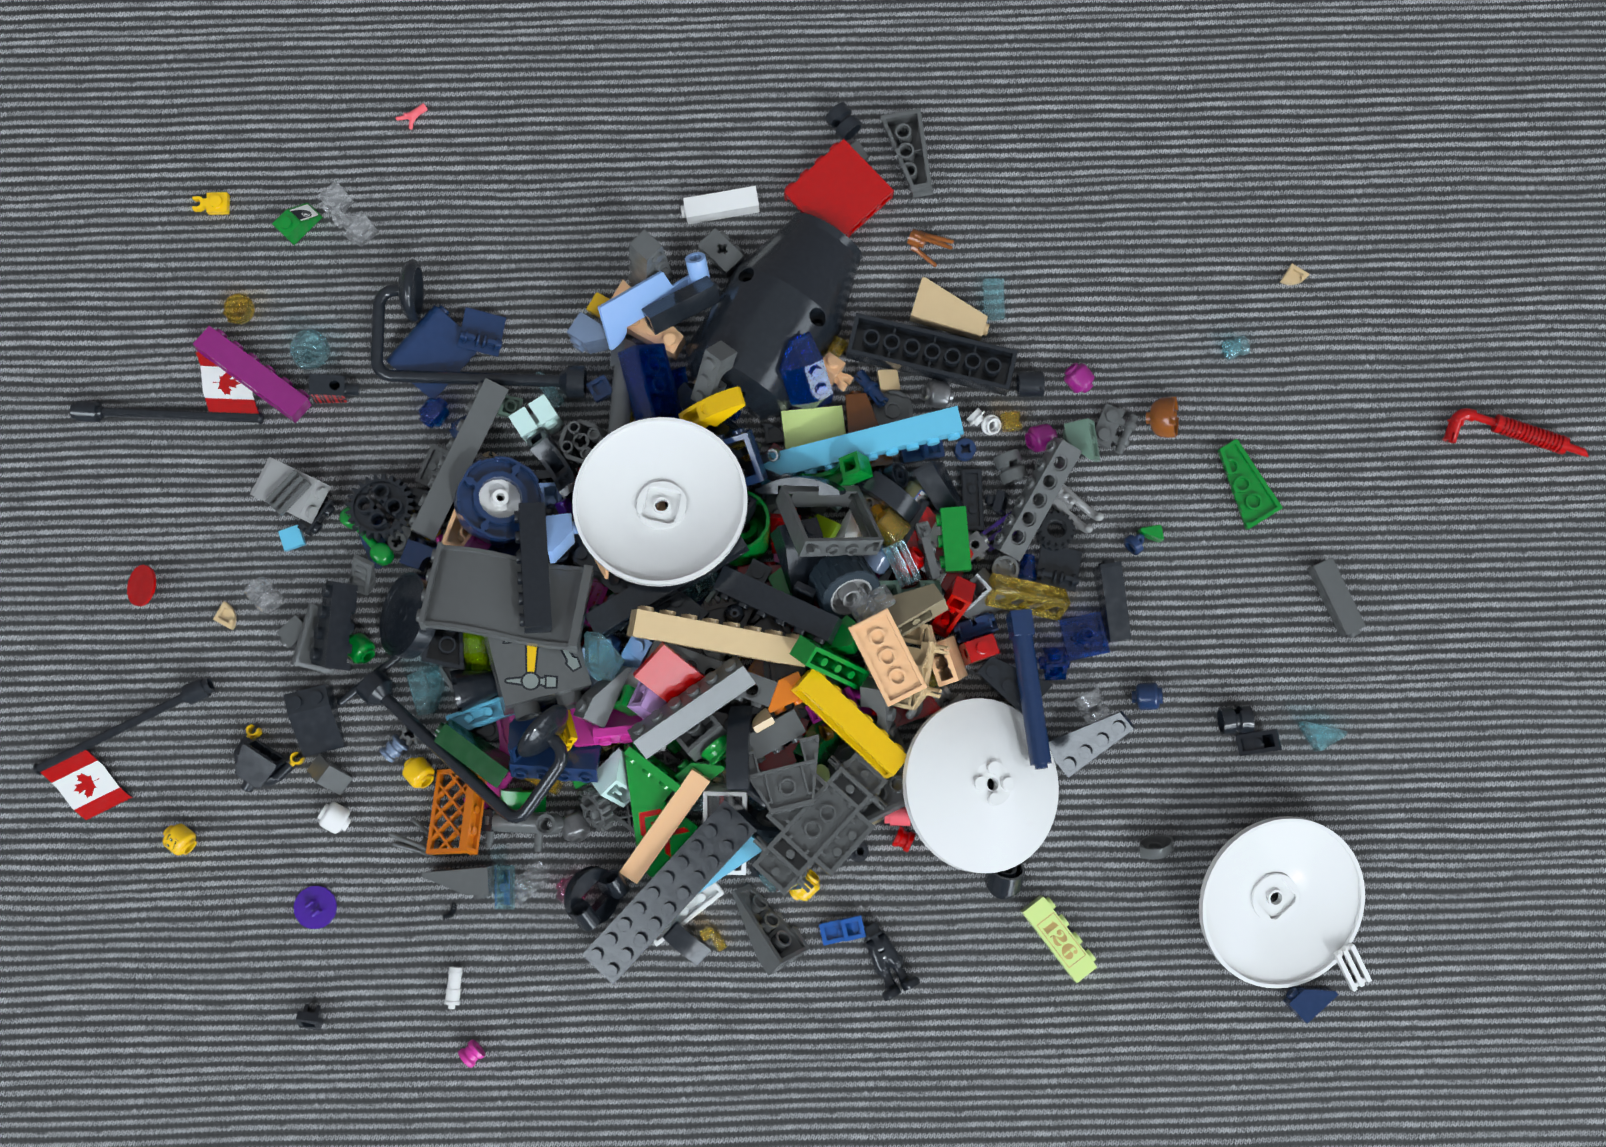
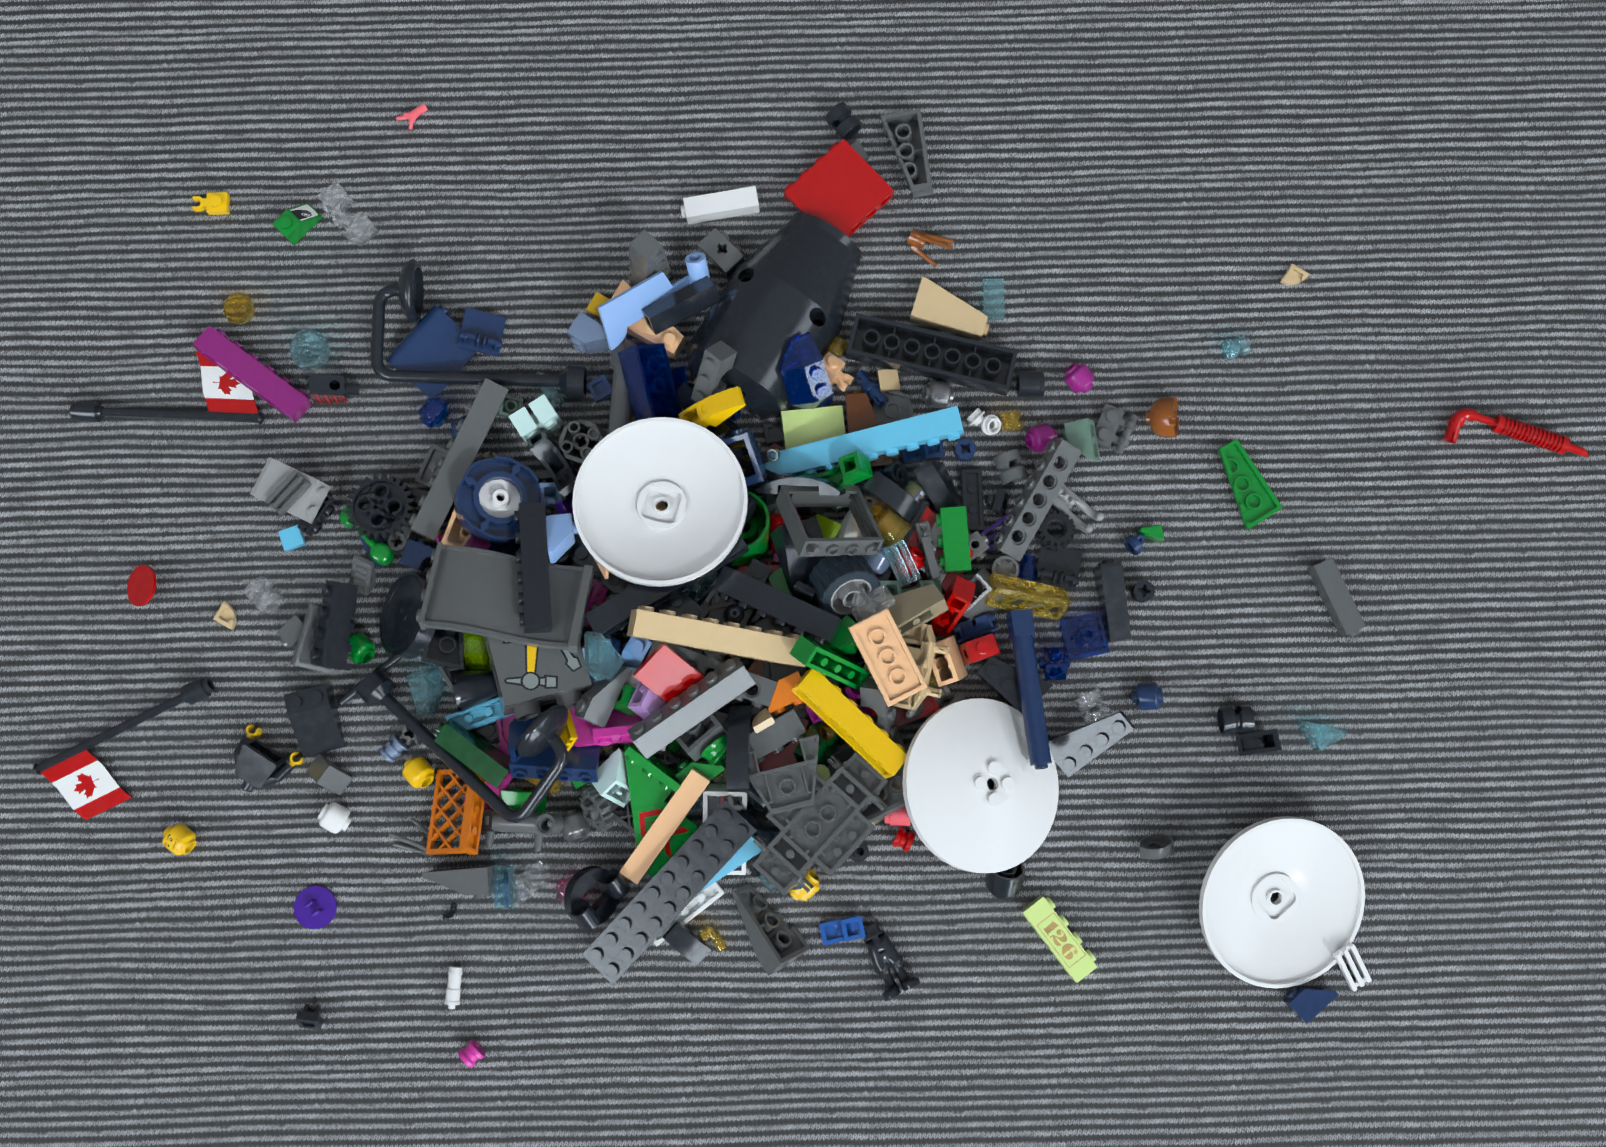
(1138, 592): none -> black wheel

